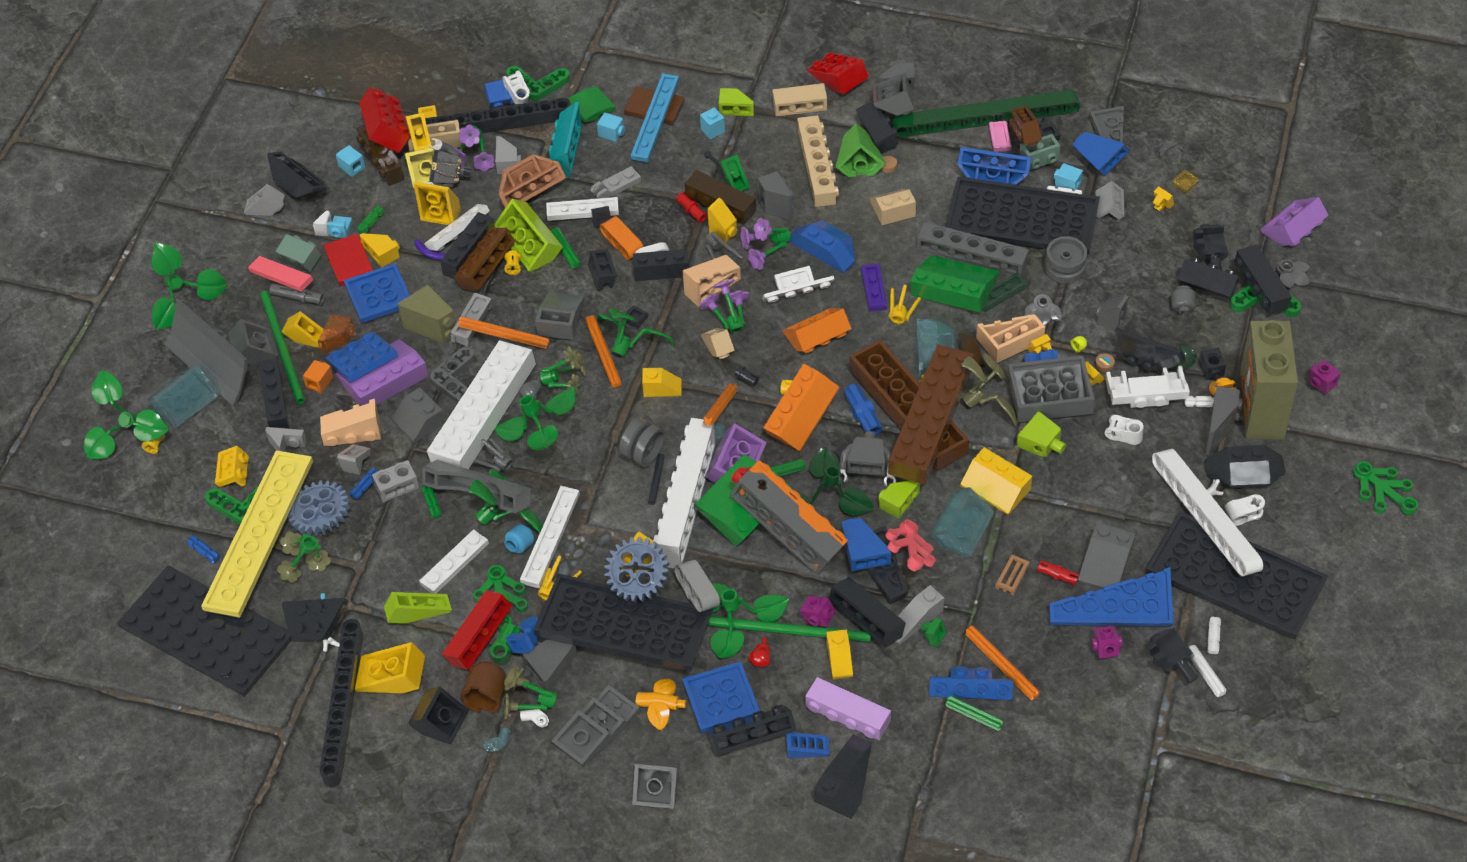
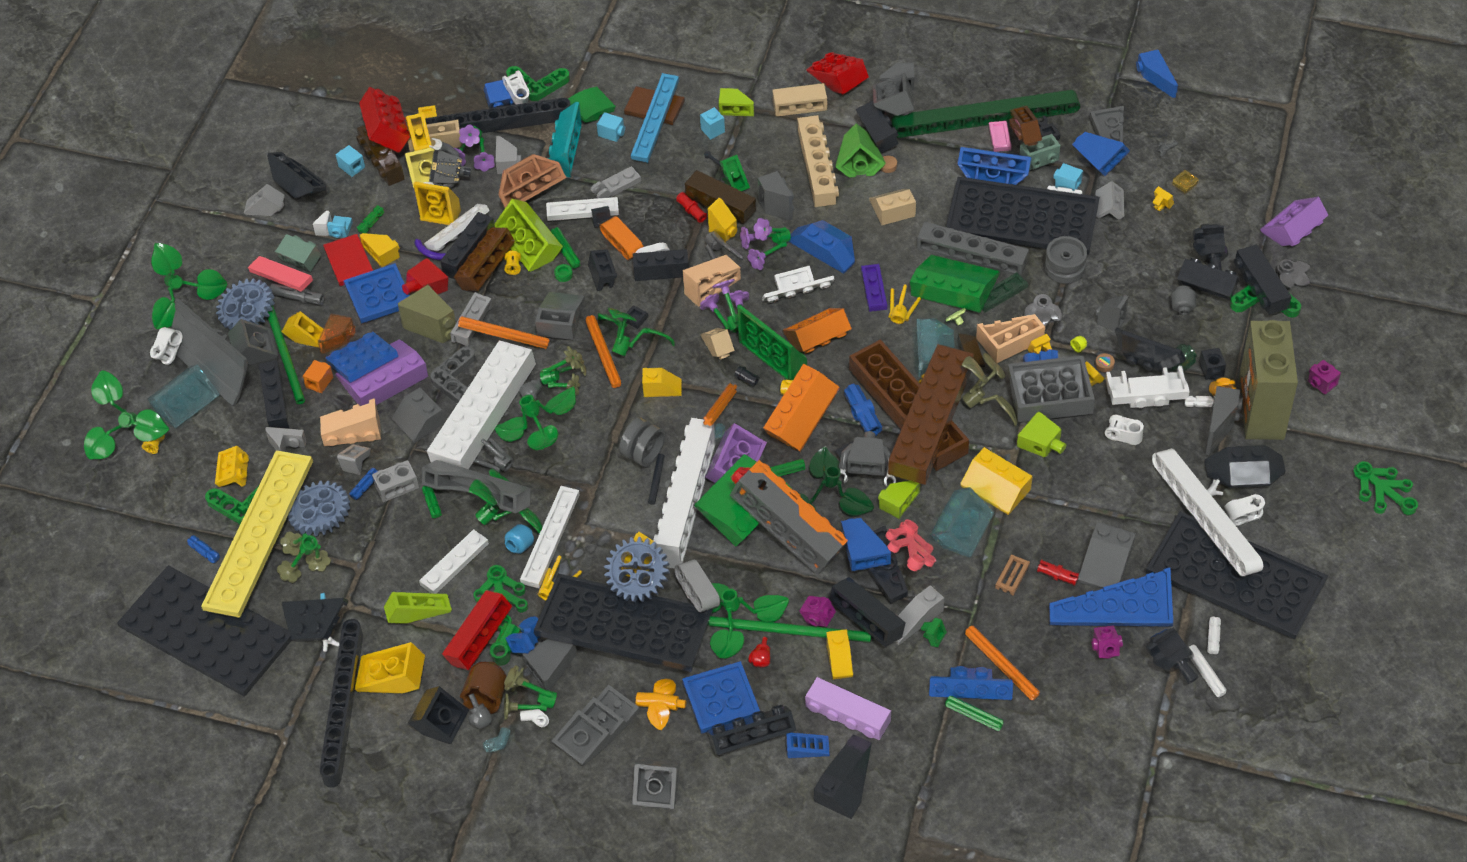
(167, 344): none -> white piece
(246, 302): none -> sand blue gear
(425, 274): none -> red torso
(480, 715): none -> dark grey piece
(563, 273): none -> green tile
(769, 345): none -> green slope
(957, 317): none -> yellowish green plant
(1157, 72): none -> blue slope

